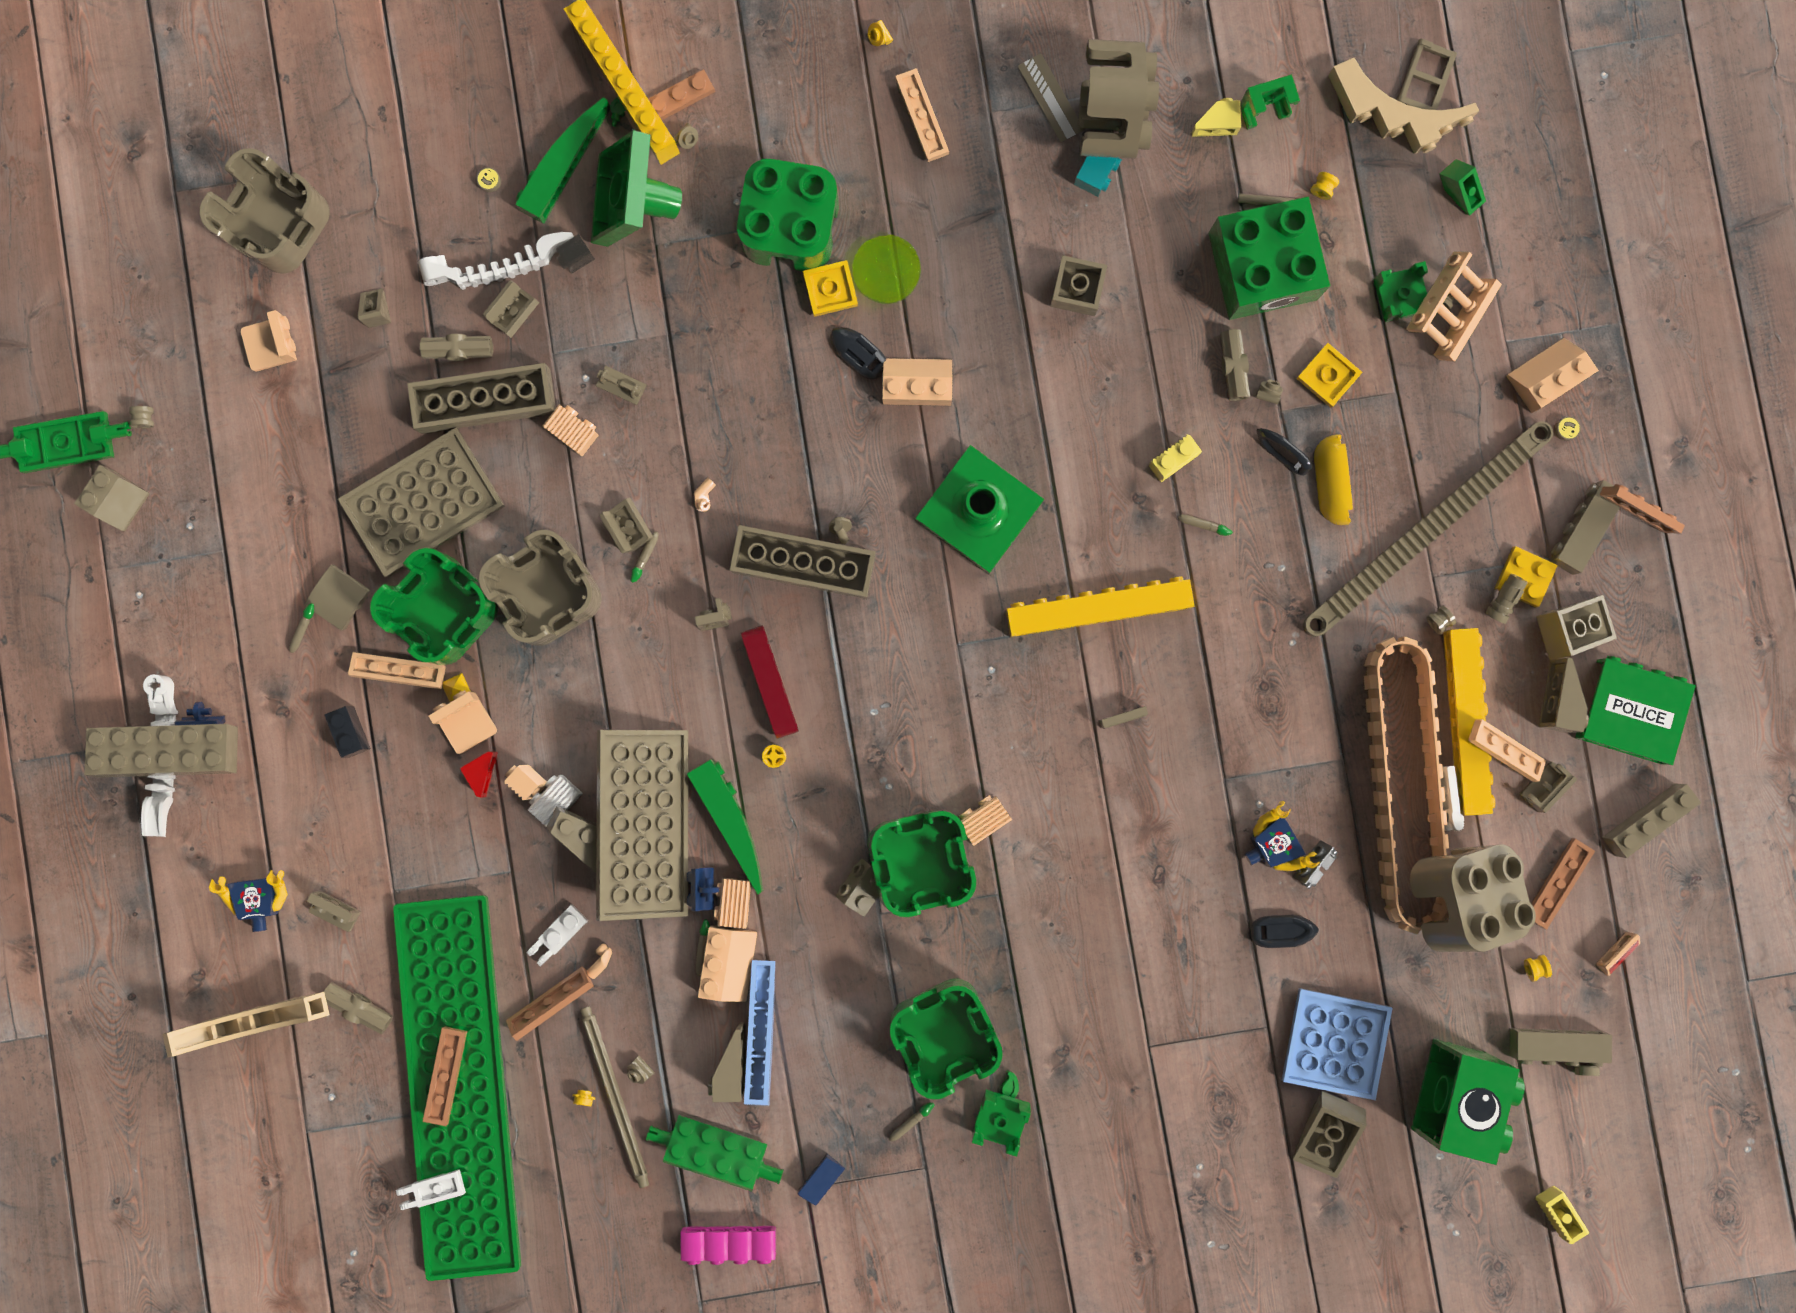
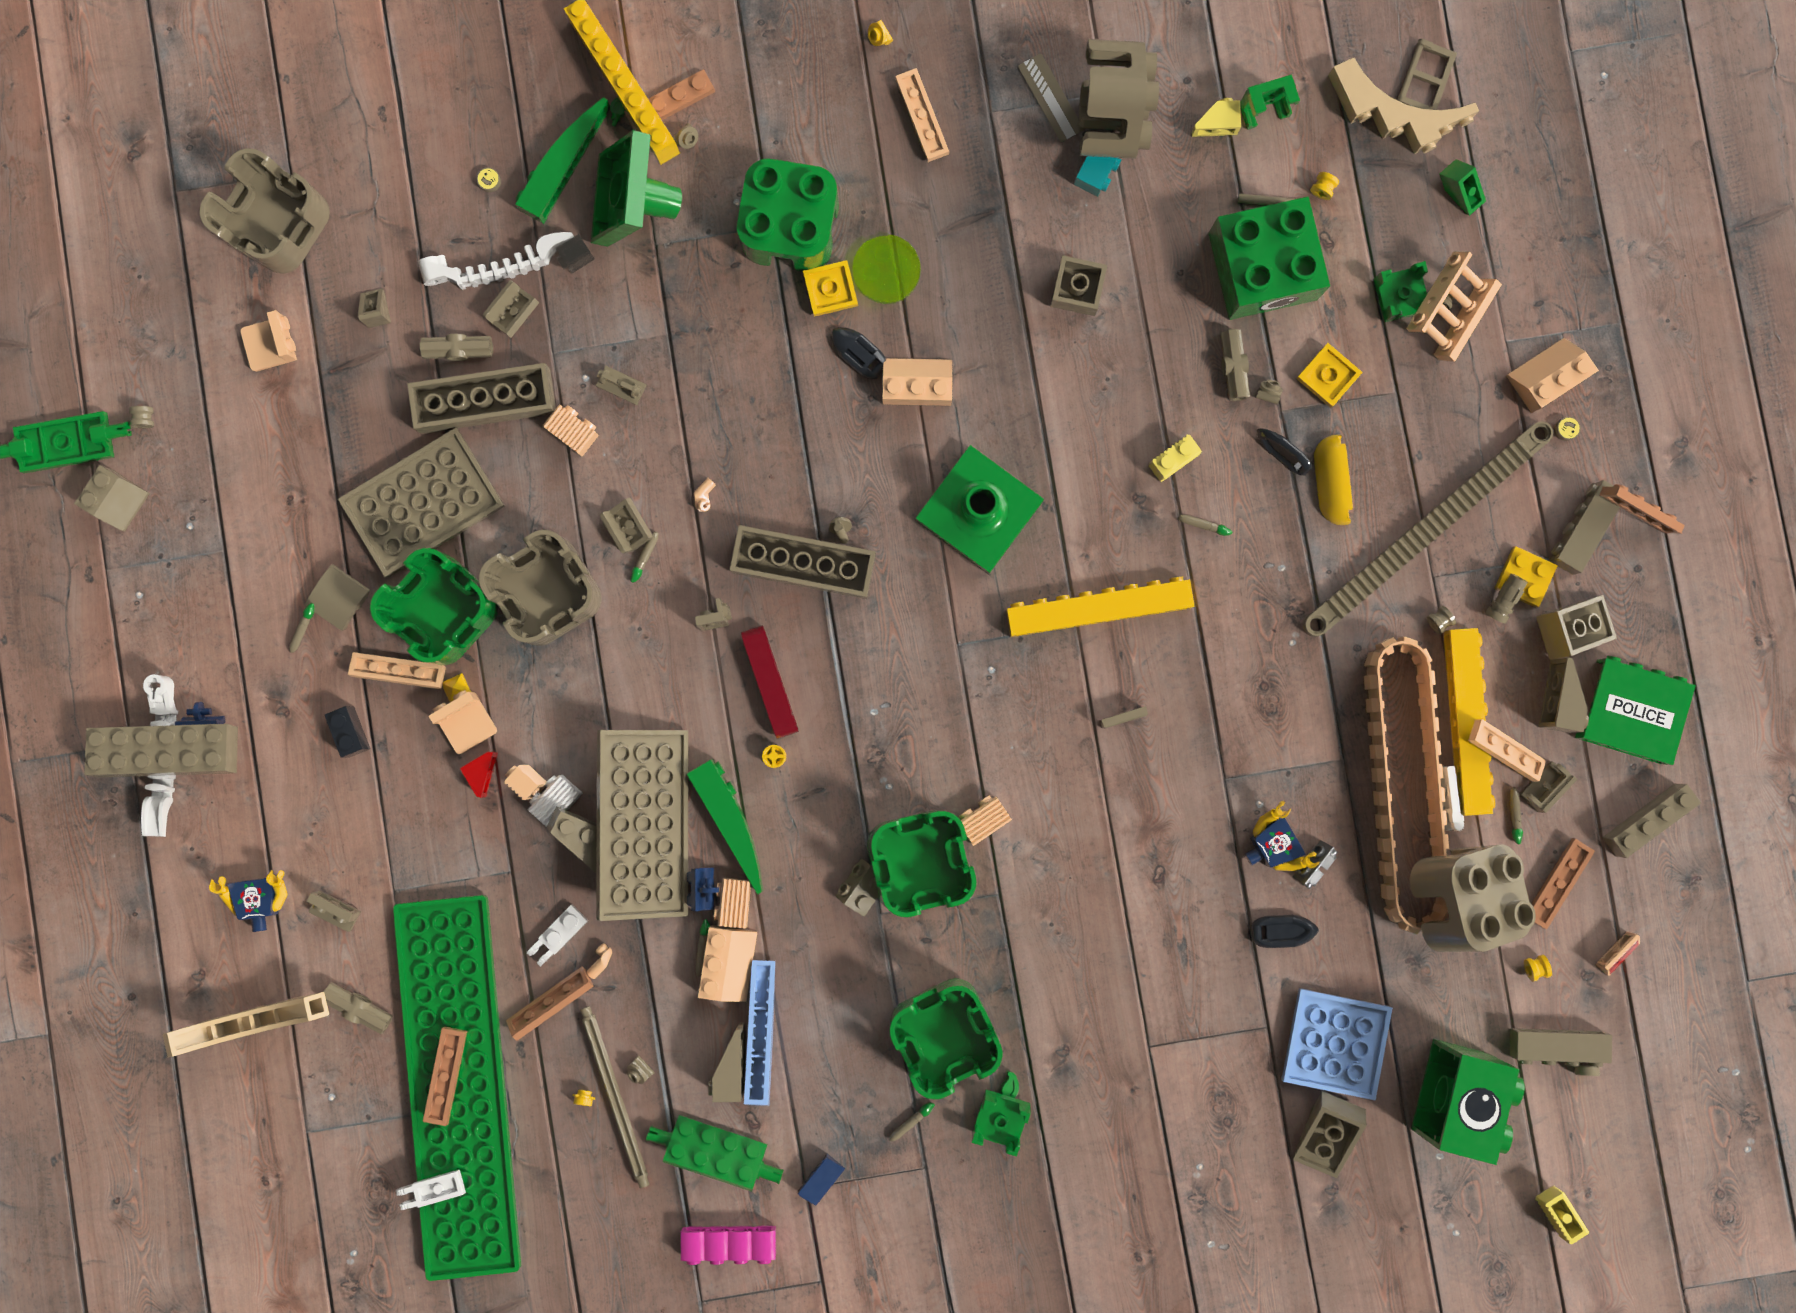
(1517, 831): none -> dark tan piece

